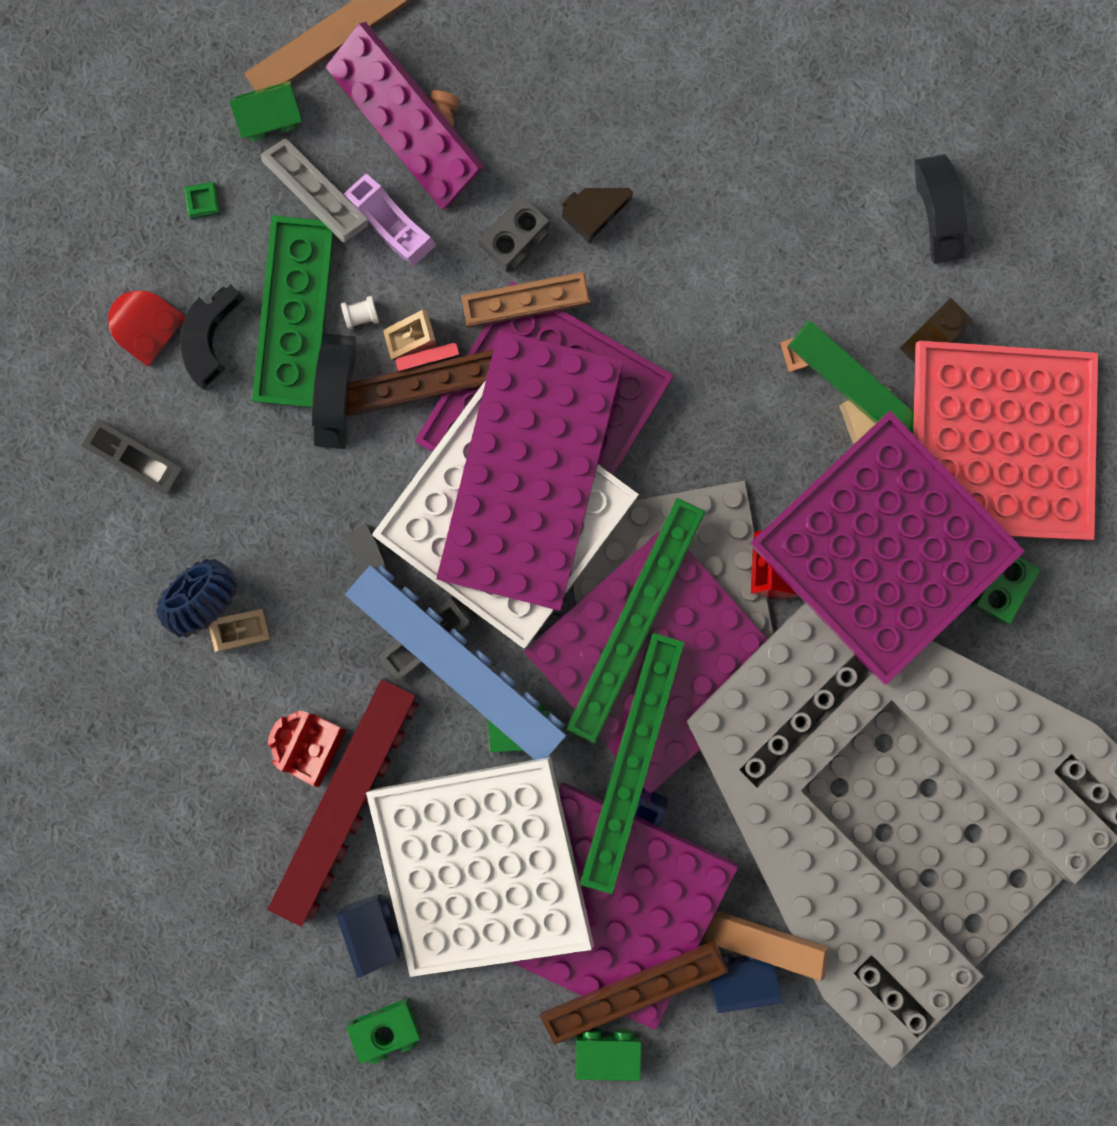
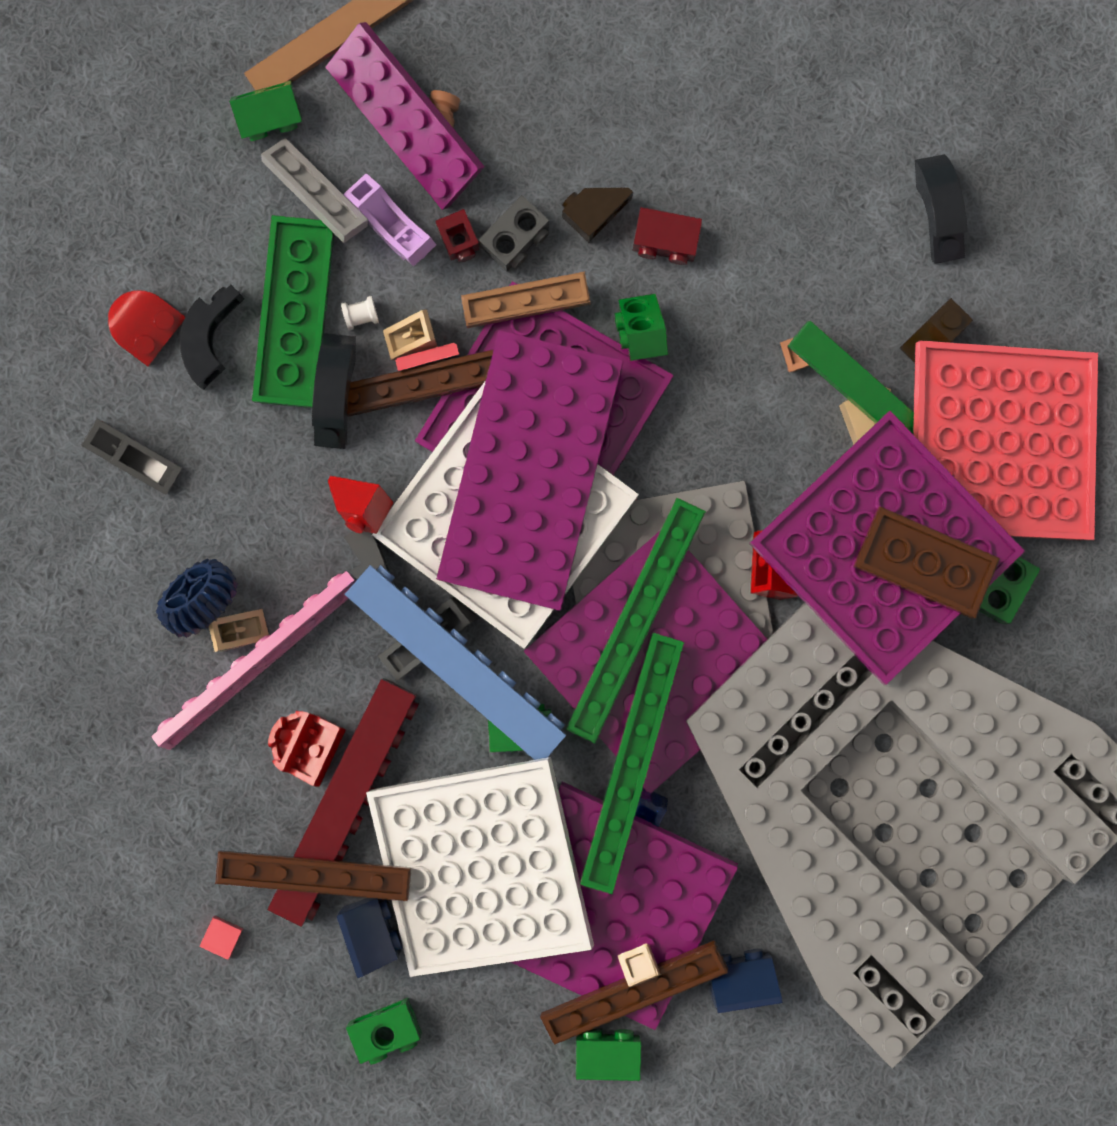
(202, 200): green tile -> none
(221, 937): none -> coral tile
(248, 667): none -> bright pink plate
(313, 875): none -> reddish brown tile
(360, 503): none -> red slope
(458, 225): none -> dark red brick
(639, 965): none -> tile
(641, 327): none -> green brick
(667, 236): none -> dark red brick
(768, 945): medium nougat tile -> none
(926, 562): none -> reddish brown tile

